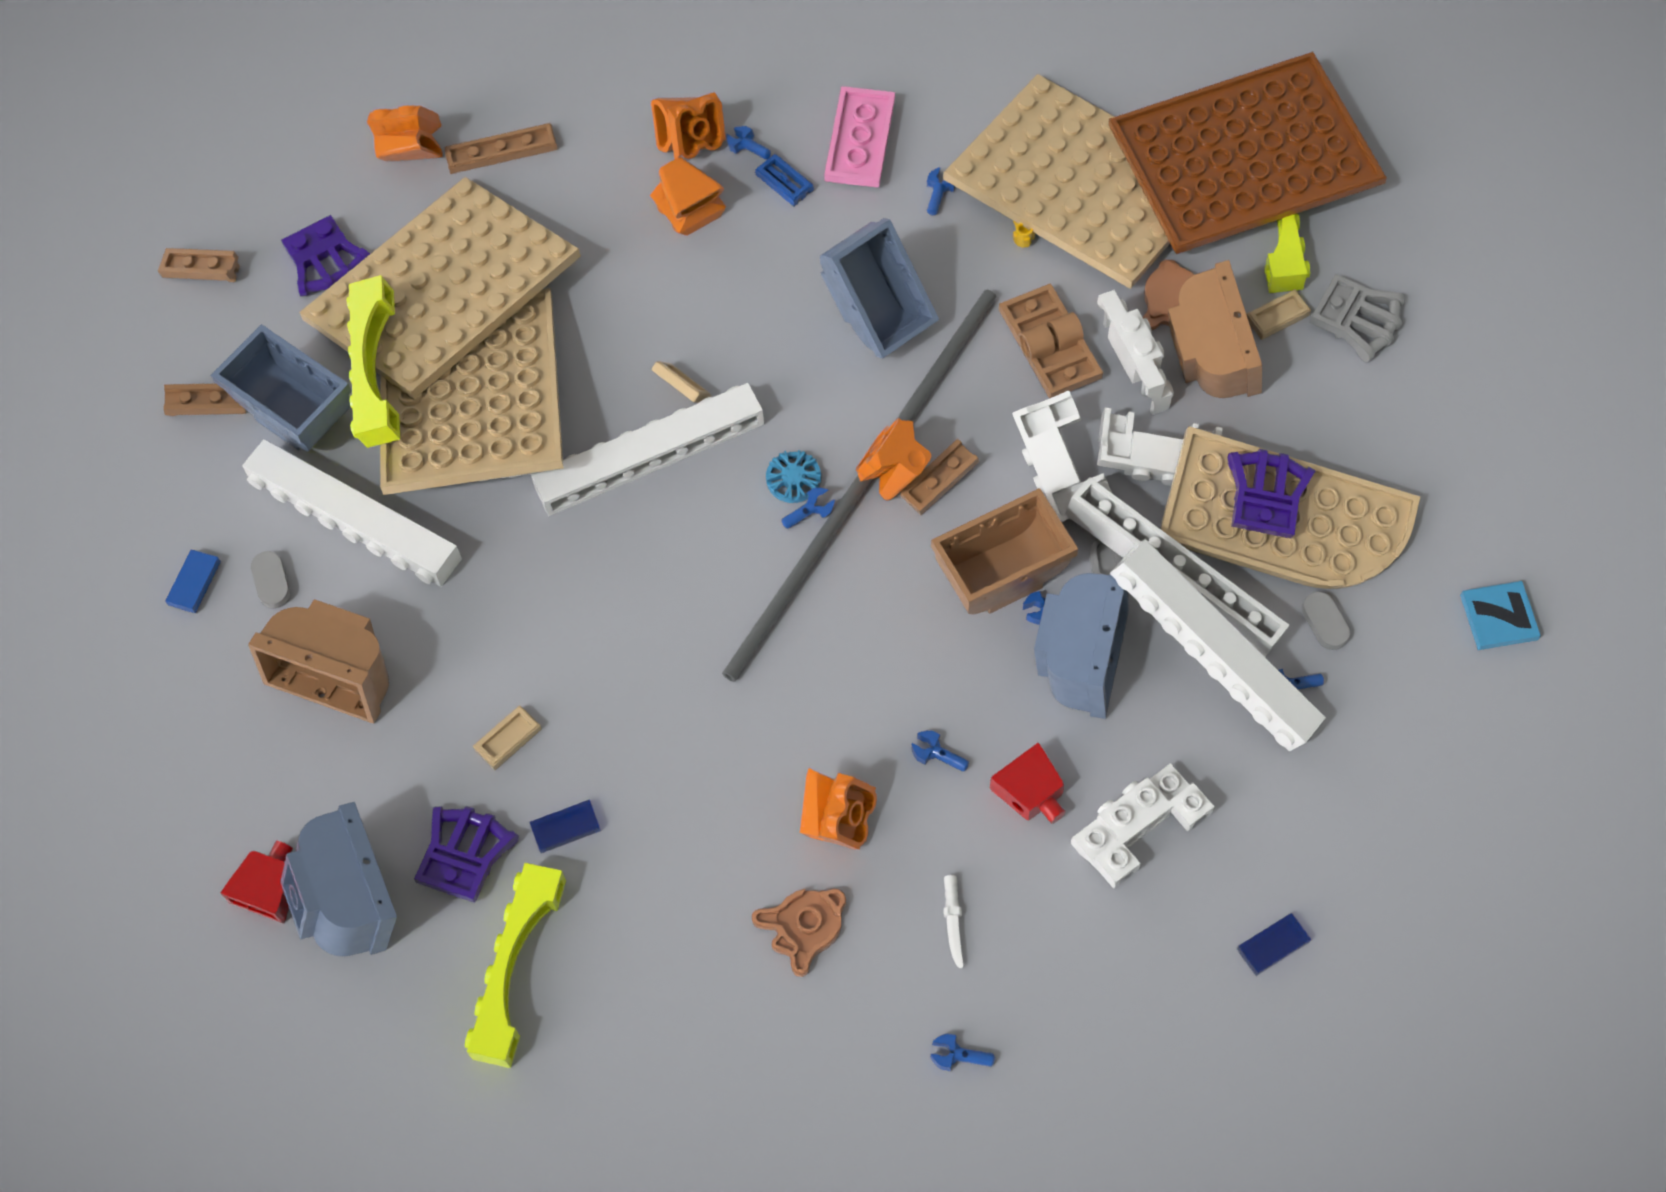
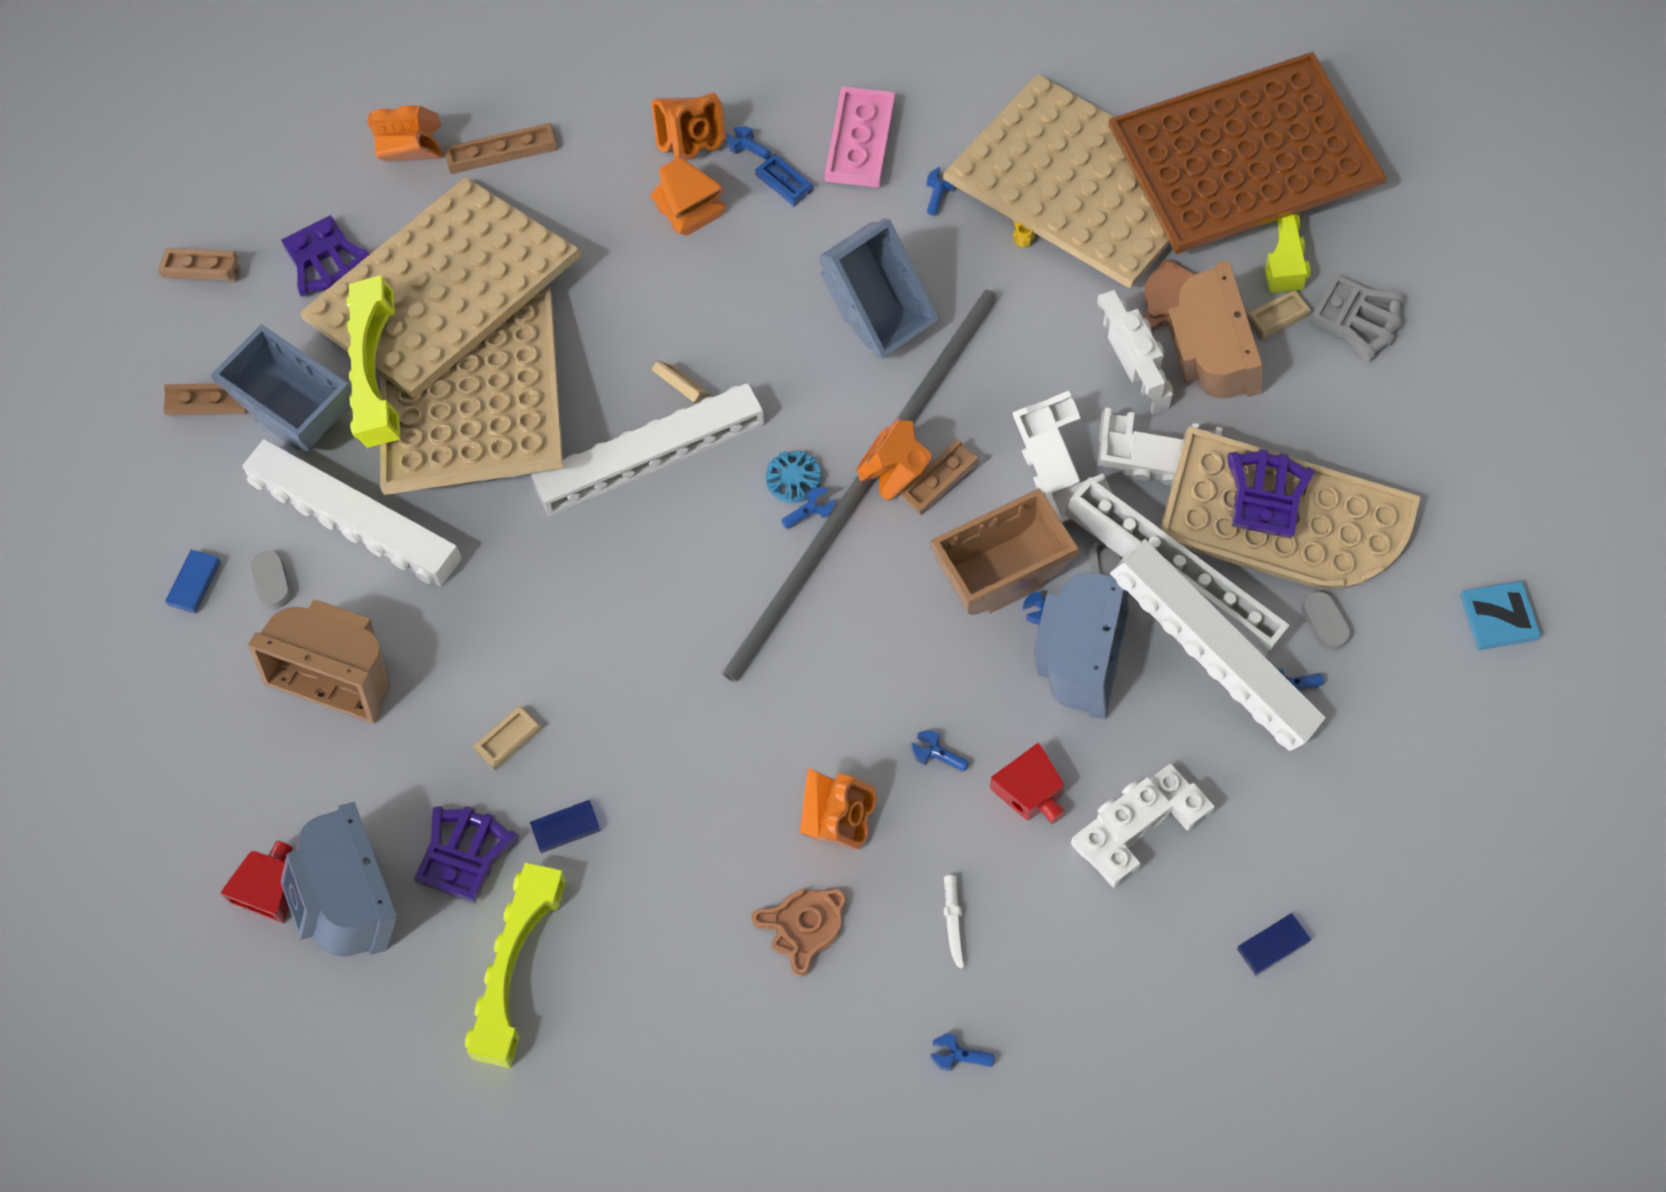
(1051, 340): medium nougat plate -> none

